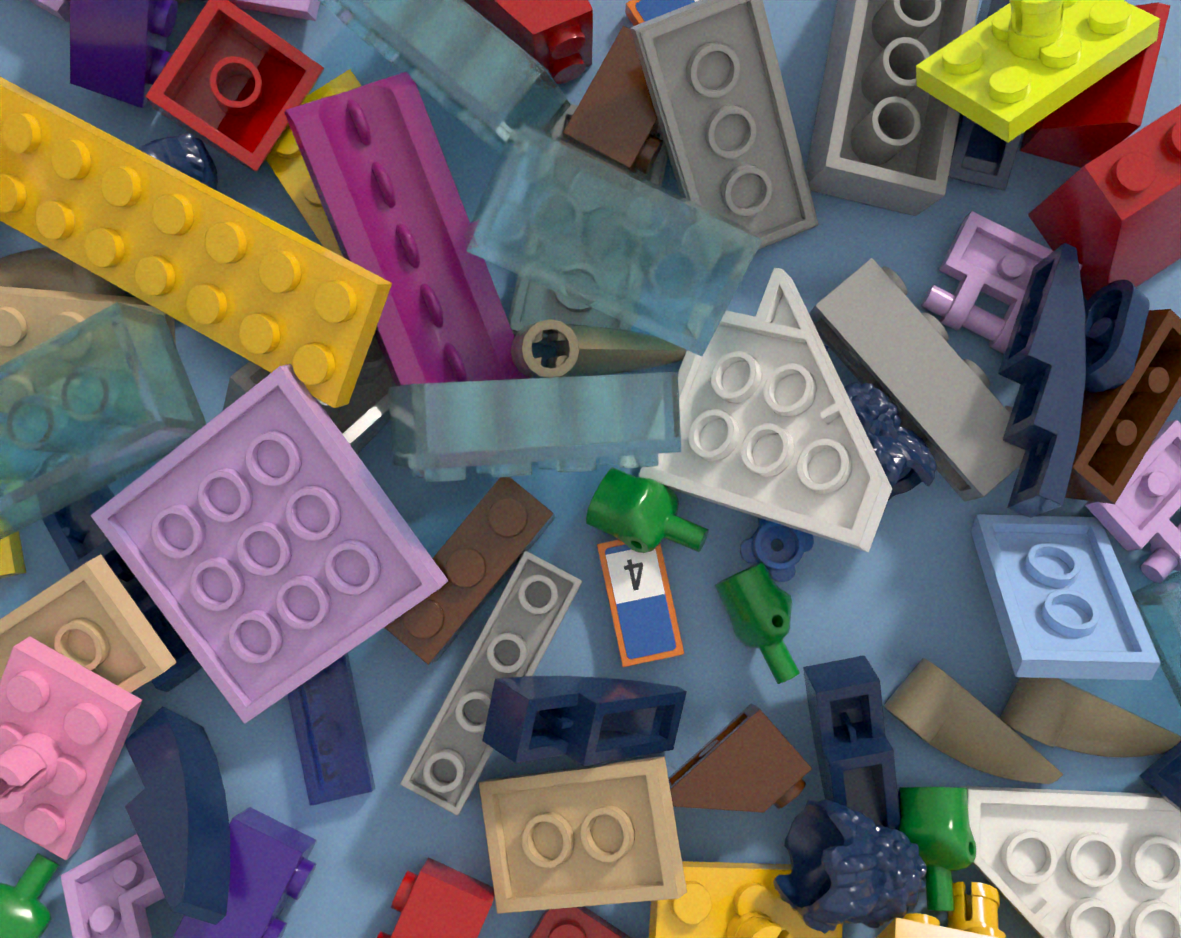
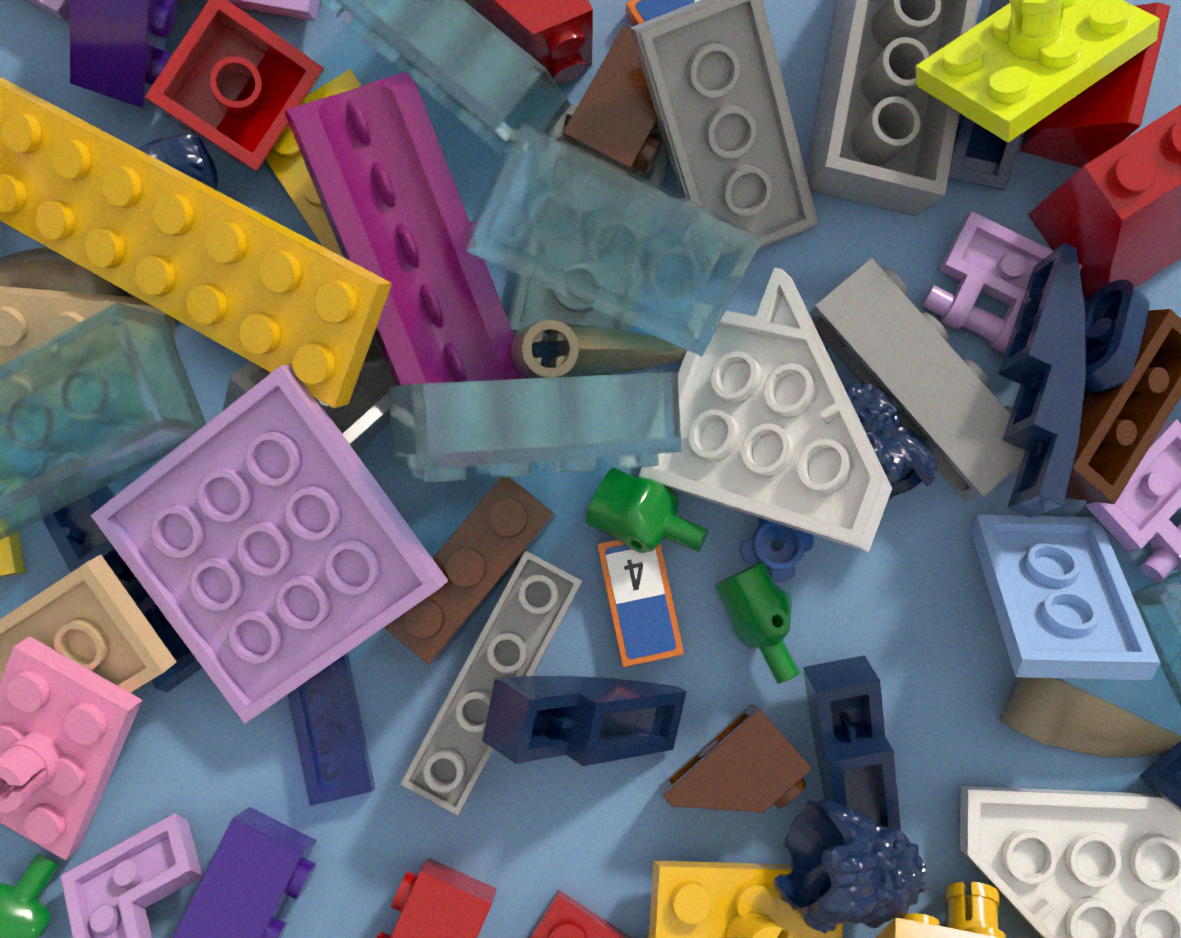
(182, 814): dark blue slope -> none
(583, 837): tan plate -> none
(941, 828): green piece -> none
(964, 728): dark tan piece -> none

